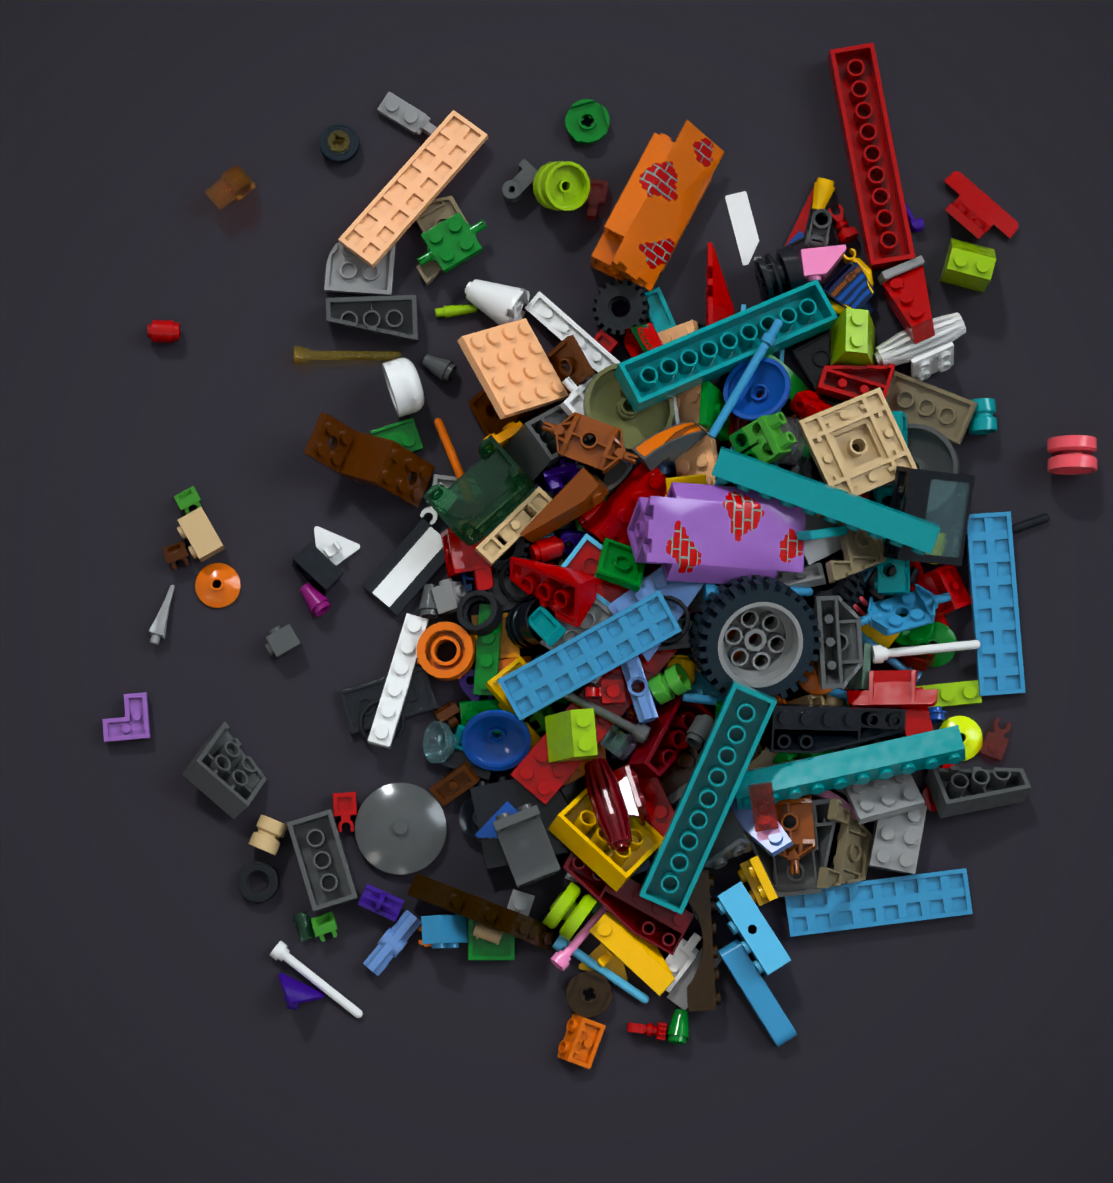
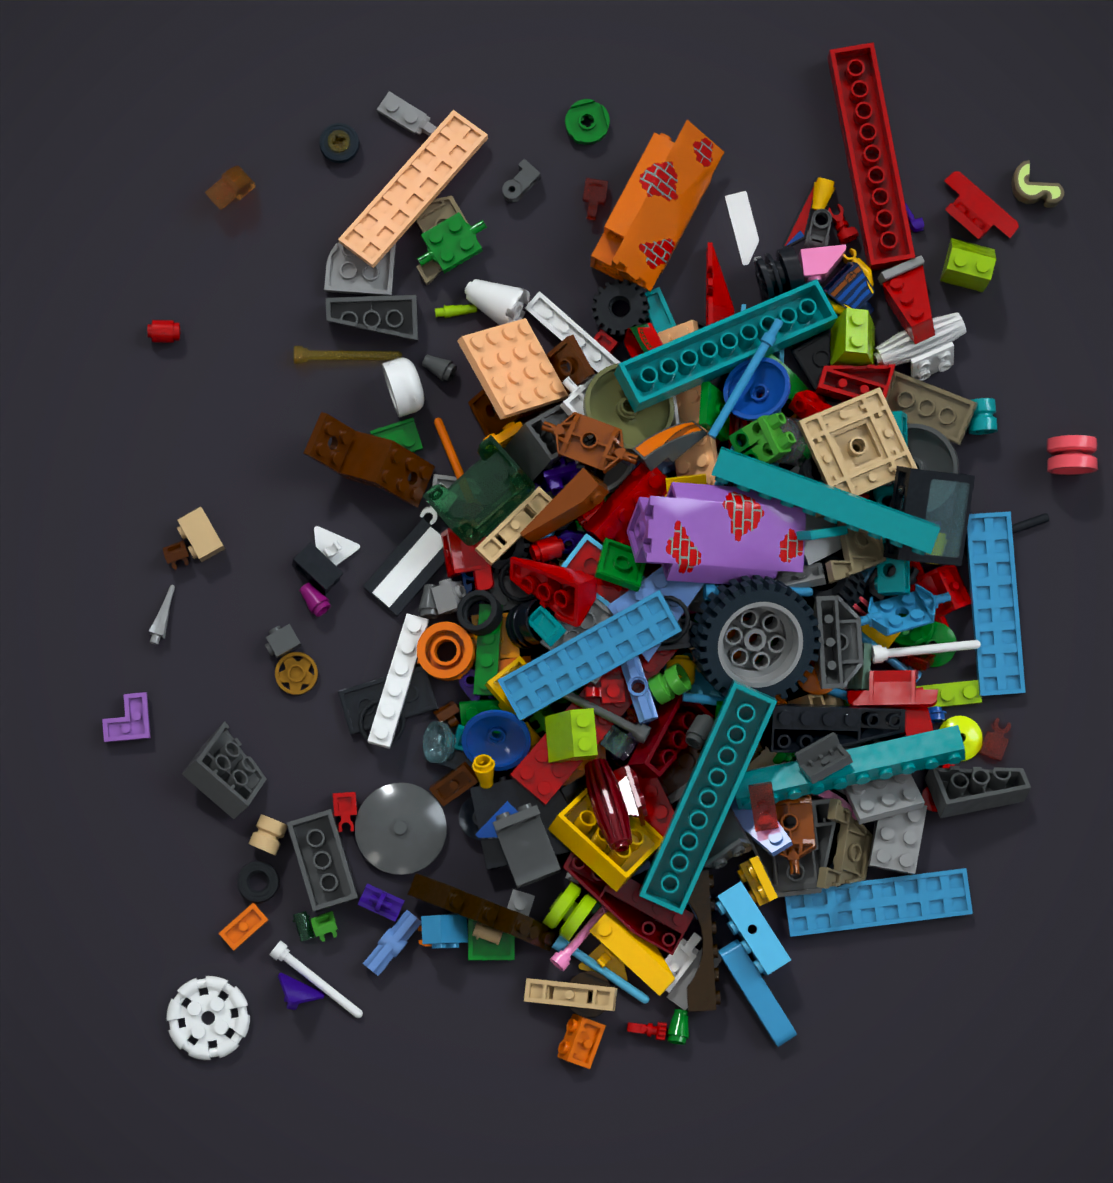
(187, 498): bright green tile -> none
(195, 1011): none -> white plate
(221, 596): orange dish -> none
(243, 926): none -> orange plate
(296, 673): none -> pearl gold wheel
(484, 770): none -> yellow cone
(561, 185): lime wheel -> none
(570, 994): none -> tan hinge
(822, 758): none -> dark grey bracket
(1032, 192): none -> dark tan animal

